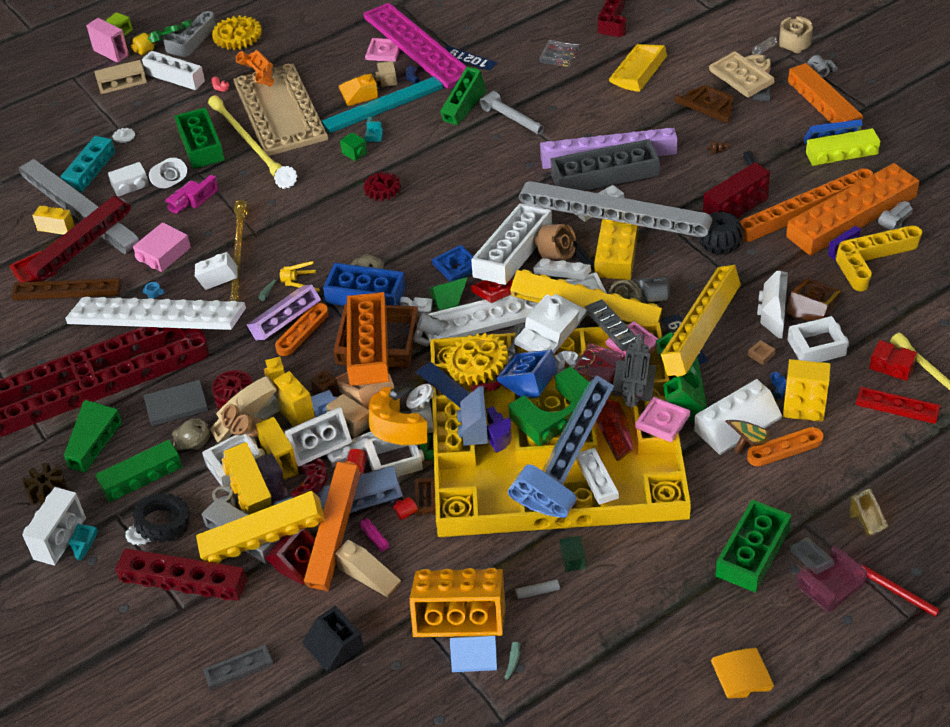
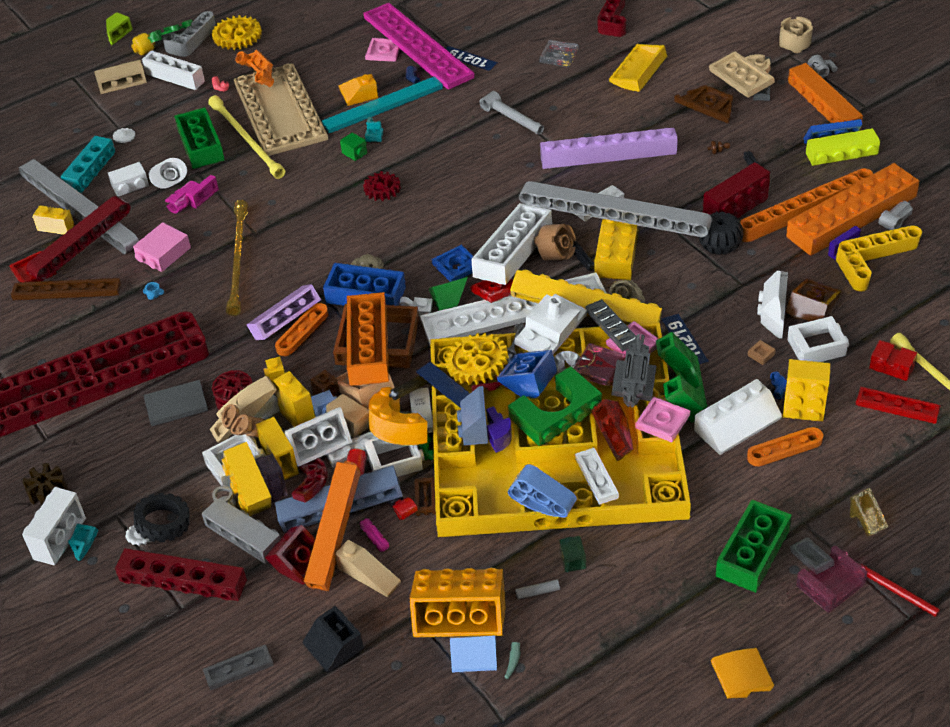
(91, 434): green slope -> none
(107, 40): bright pink brick -> none
(139, 470): green brick -> none
(156, 313): white plate -> none
(191, 435): dark tan hair -> none
(216, 270): white brick -> none
(260, 528): yellow brick -> none
(266, 291): sand green helmet -> none
(285, 177): white piece -> none
(288, 274): yellow plant -> none
(386, 74): tan brick -> none
(419, 397): white gear -> none
(429, 325): light grey piece -> none
(464, 96): green slope -> none
(562, 269): white plate -> none
(577, 429): sand blue brick -> none
(606, 166): dark grey brick -> none
(654, 288): dark grey piece -> none
(700, 321): yellow brick -> none
(749, 433): shield -> none
(765, 45): clear axle -> none

